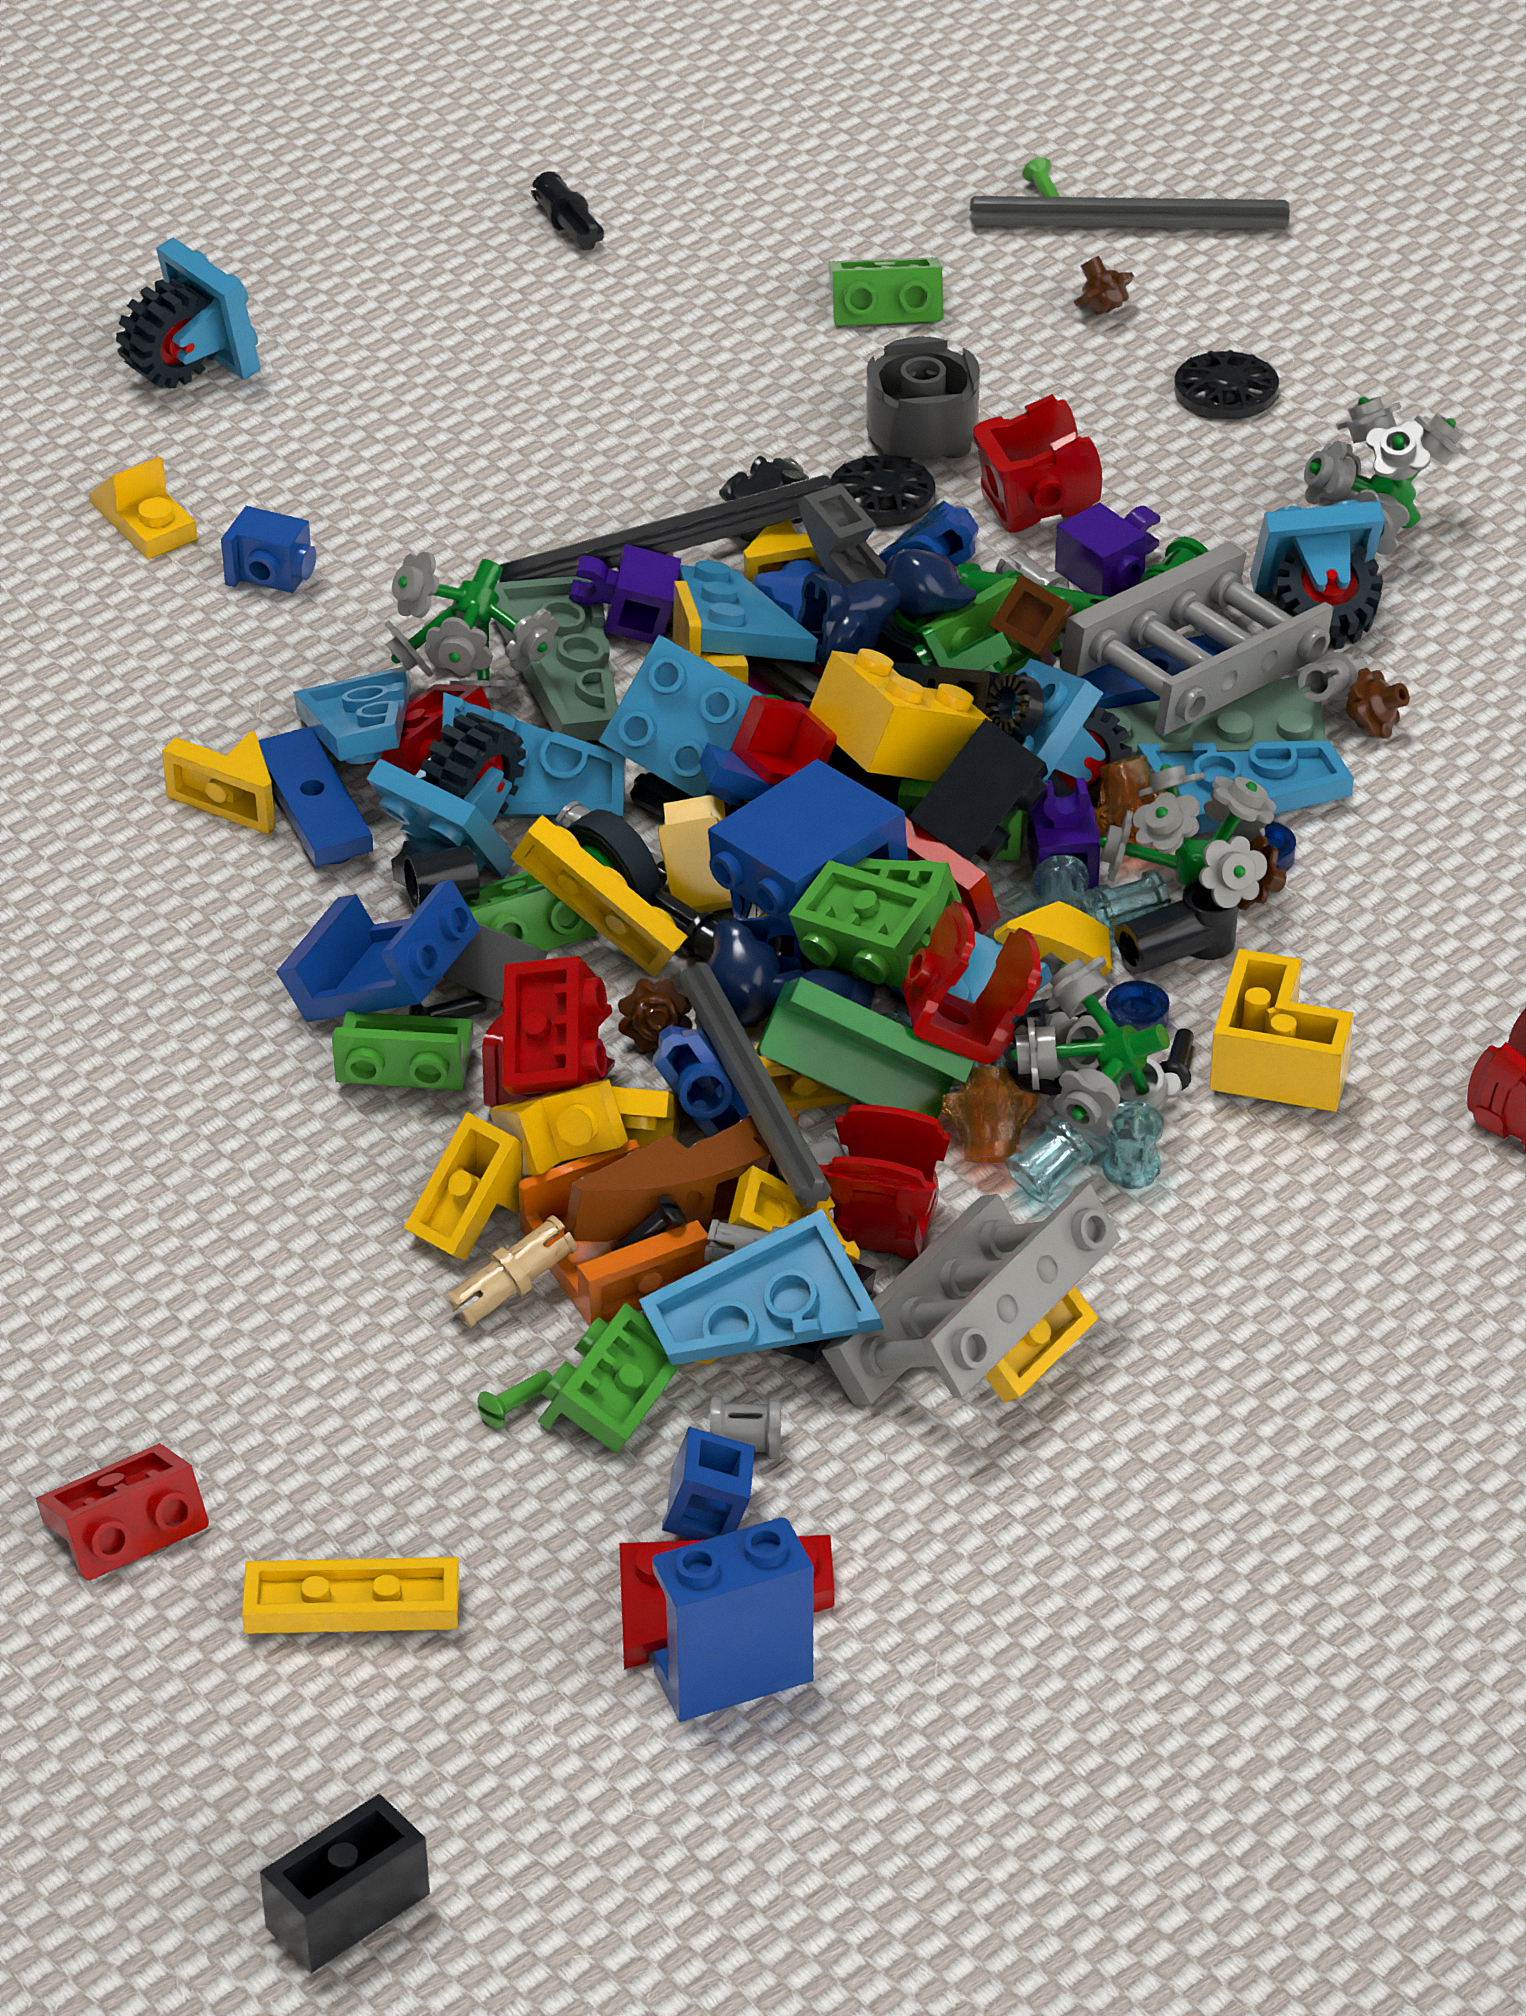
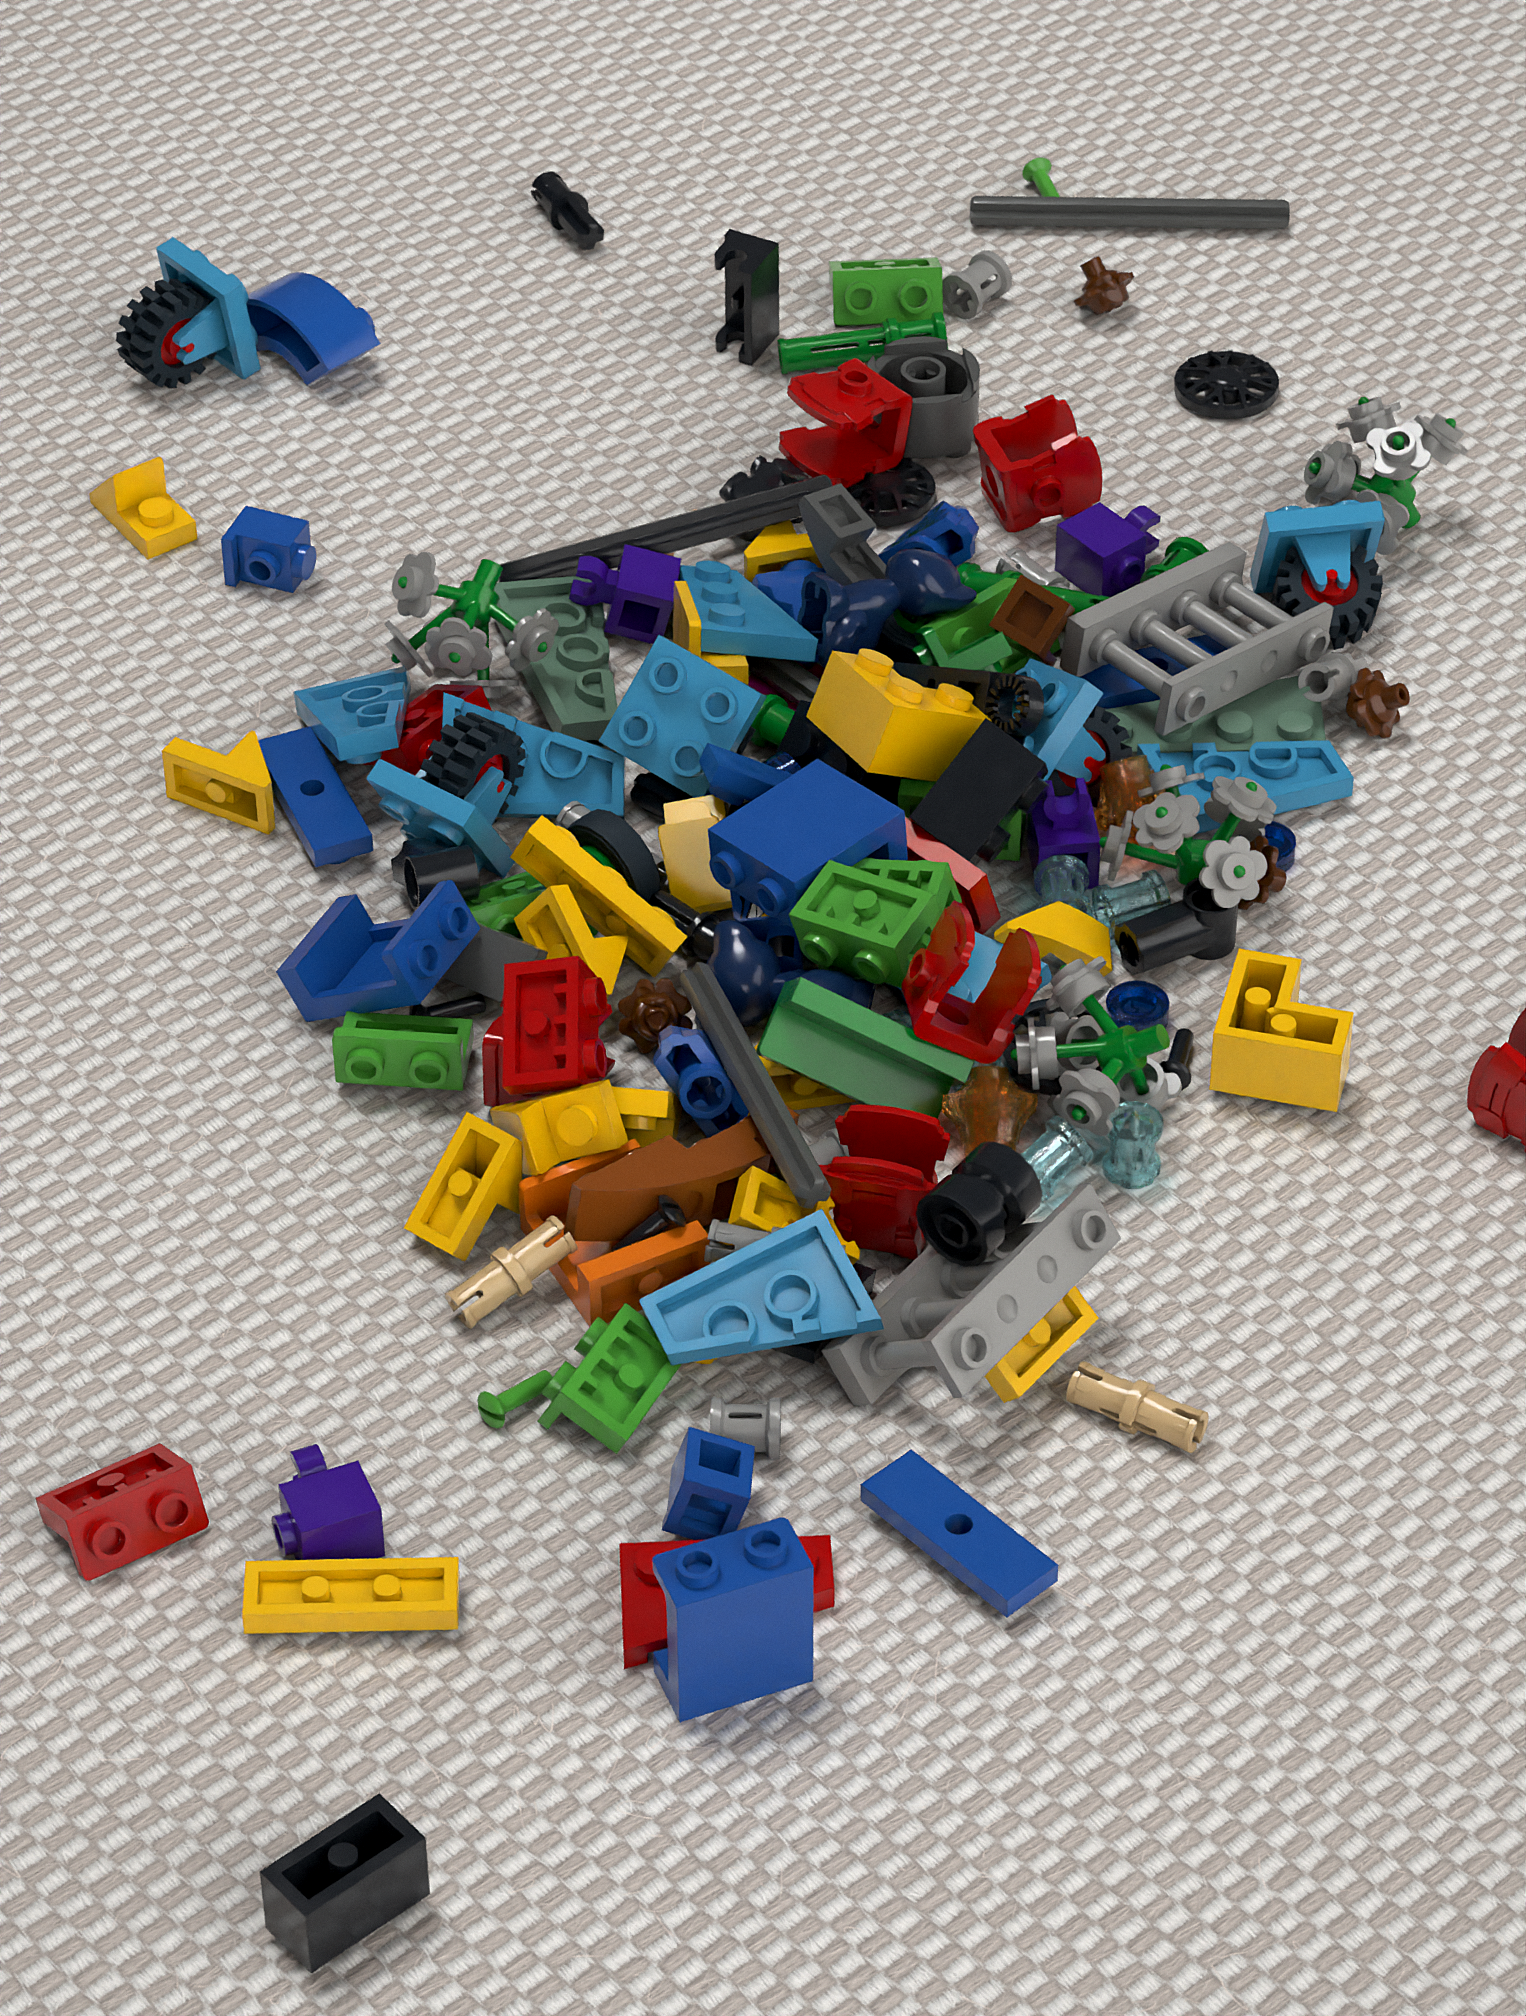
(310, 325): none -> blue brick
(328, 1511): none -> dark purple brick
(560, 929): none -> yellow slope
(749, 293): none -> black hinge
(781, 738): red panel -> none
(797, 353): none -> green pin
(852, 439): none -> red piece
(959, 1533): none -> blue tile
(976, 284): none -> light grey bush
(979, 1204): none -> black wheel
(1137, 1406): none -> tan pin

